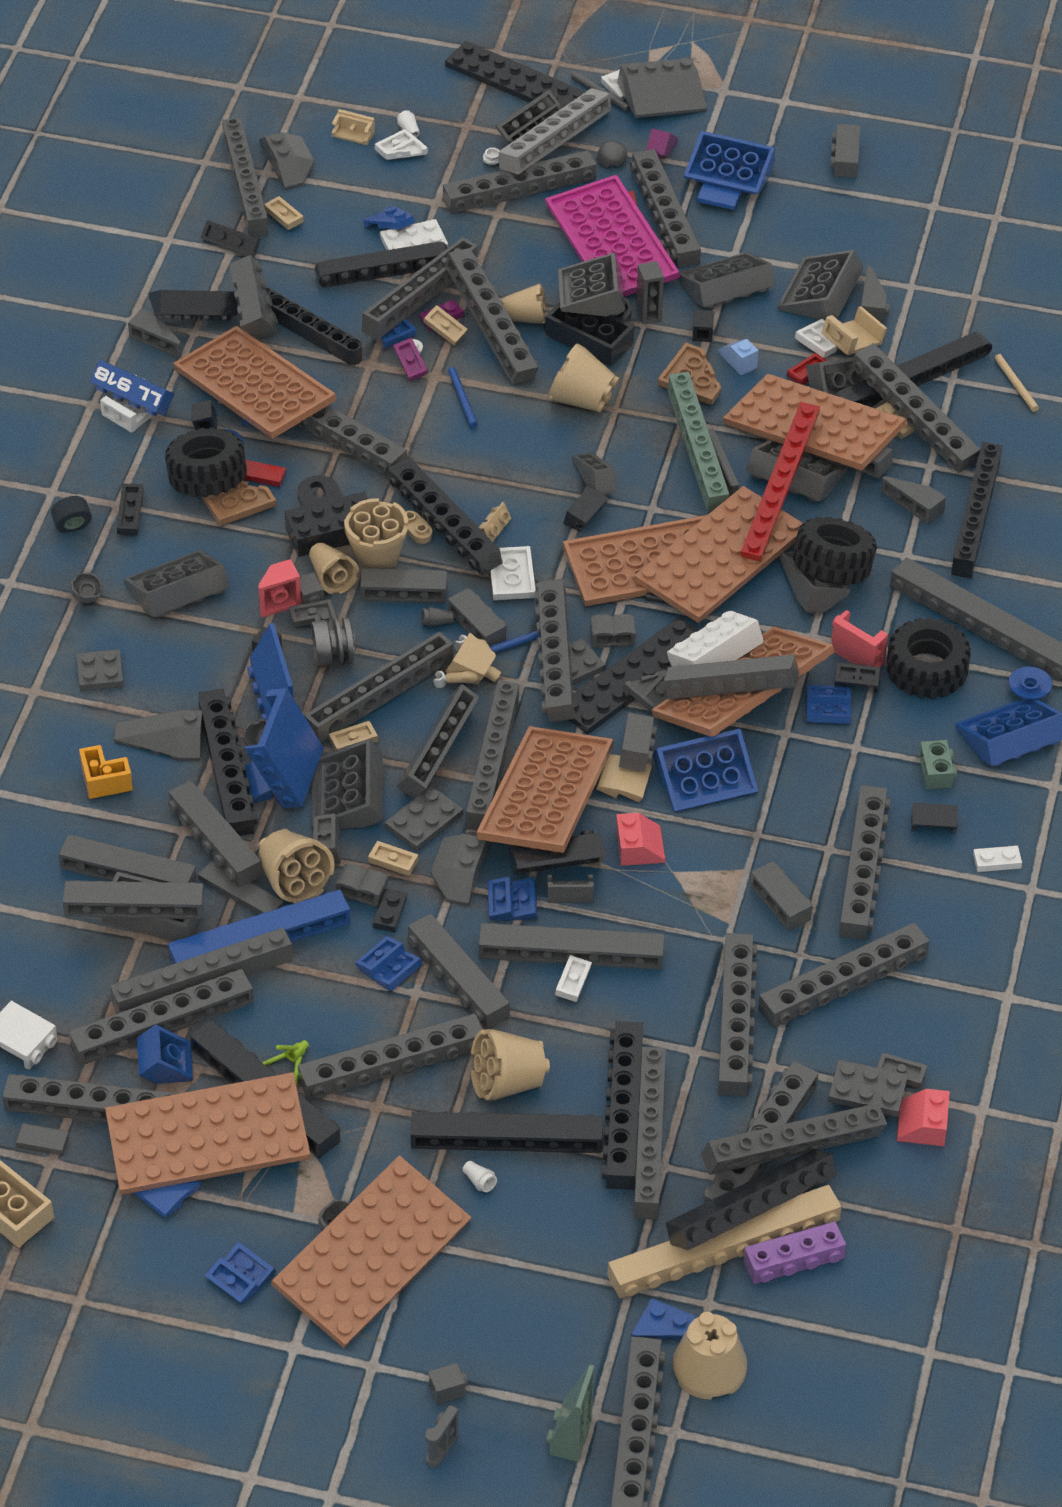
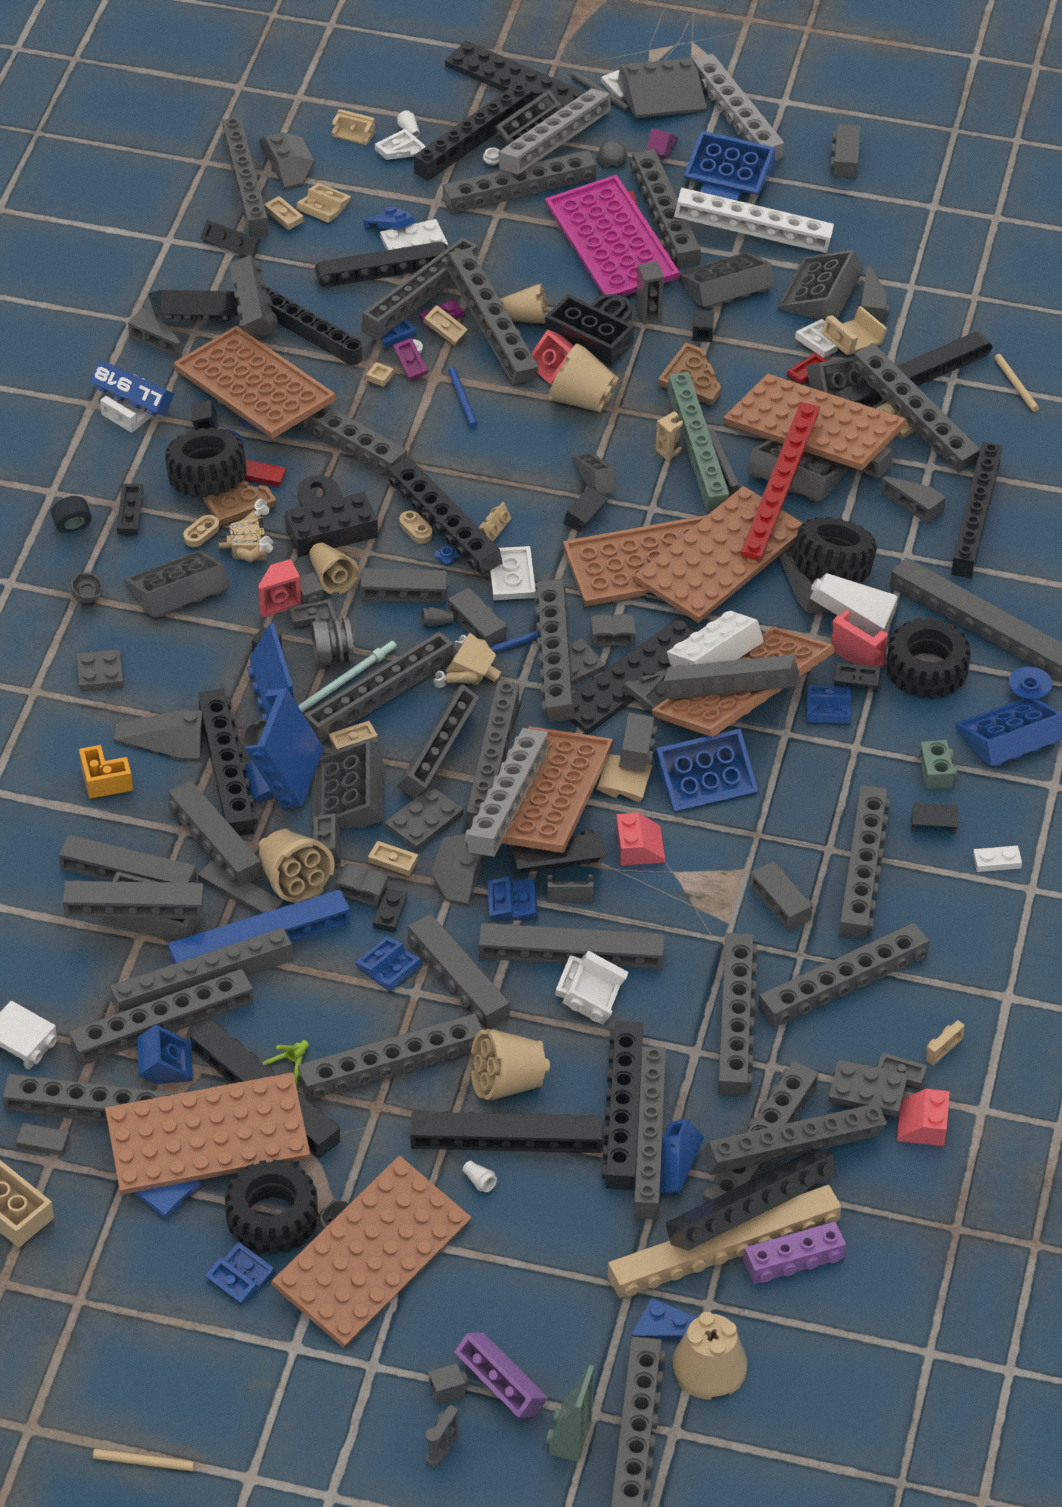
(143, 1460): none -> tan bar
(201, 530): none -> tan plate
(248, 536): none -> tan torso
(269, 1181): none -> black tyre
(323, 202): none -> tan slope
(375, 656): none -> light aqua bar
(376, 532): tan cone -> none
(379, 374): none -> tan plate
(446, 555): none -> blue plate
(470, 132): none -> black brick
(501, 1375): none -> medium lavender brick
(507, 792): none -> light grey brick
(551, 354): none -> coral slope
(592, 287): dark grey slope -> none
(594, 987): none -> white panel
(666, 436): none -> tan hinge
(678, 1152): none -> blue slope
(736, 105): none -> light grey brick
(740, 355): light blue slope -> none
(753, 220): none -> white brick
(867, 606): none -> white slope
(945, 1042): none -> tan plate

